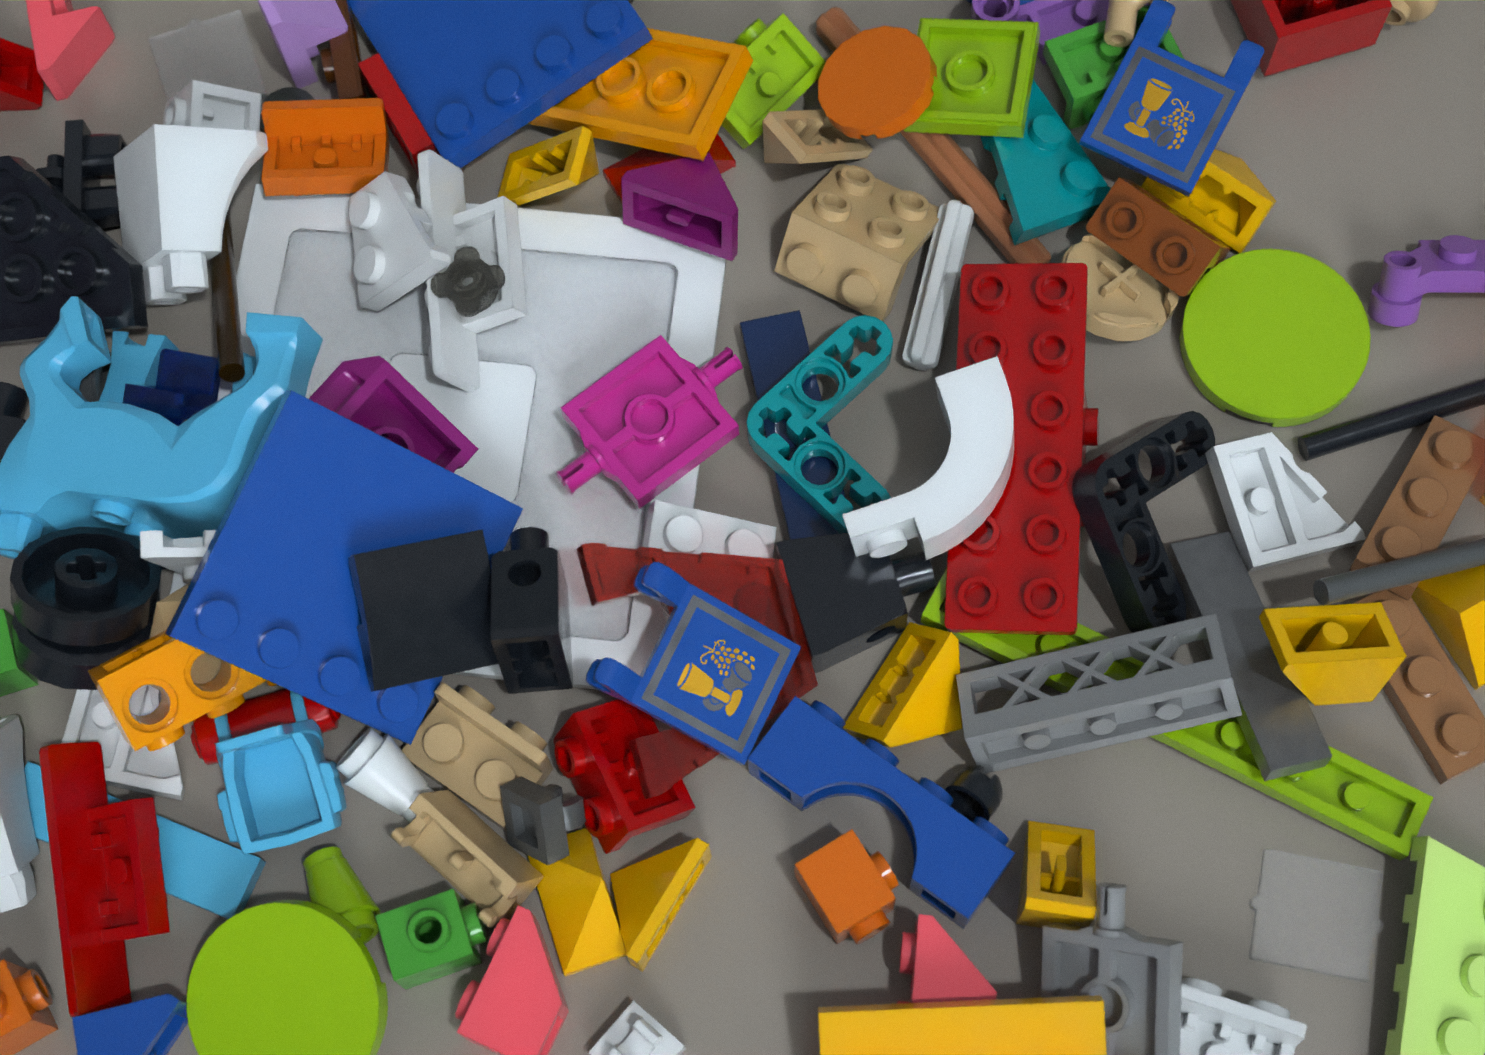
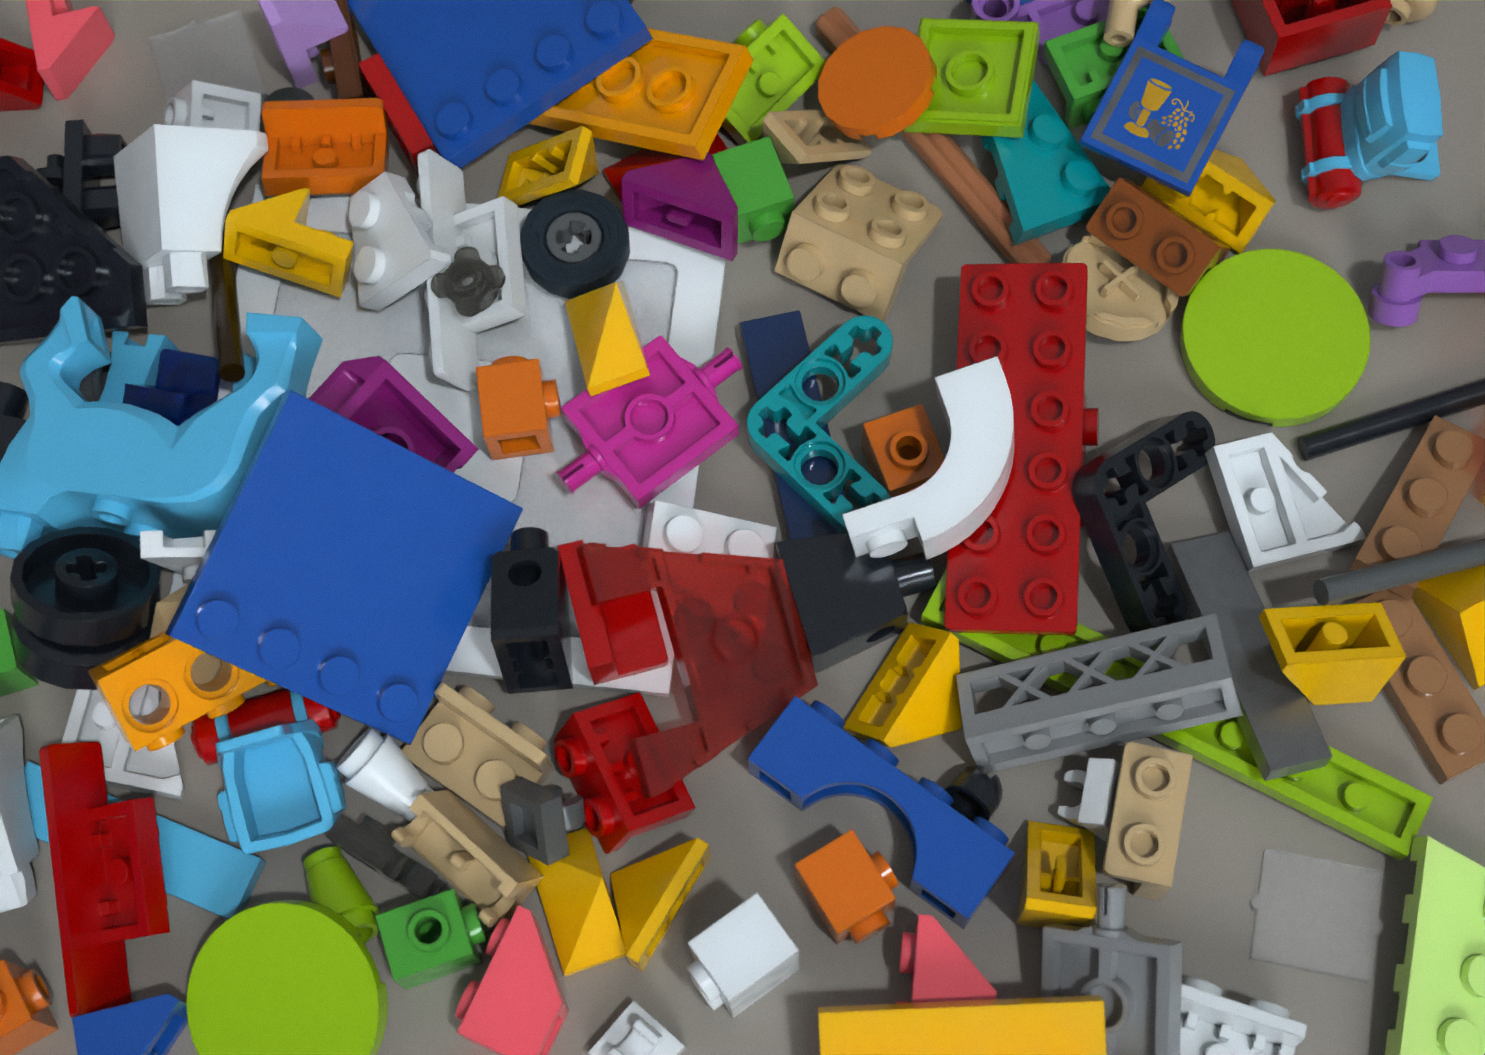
(278, 242): none -> yellow slope
(374, 847): none -> clear smoke plate
(424, 609): black slope -> none
(517, 407): none -> orange brick
(554, 224): none -> black bush
(607, 338): none -> yellow slope
(617, 635): none -> red panel
(709, 670): blue flag -> none
(742, 957): none -> white brick
(758, 189): none -> bright green brick
(902, 450): none -> orange brick
(938, 286): white axle -> none
(1097, 798): none -> white tile
(1147, 818): none -> tan bracket
(1370, 128): none -> medium azure piece

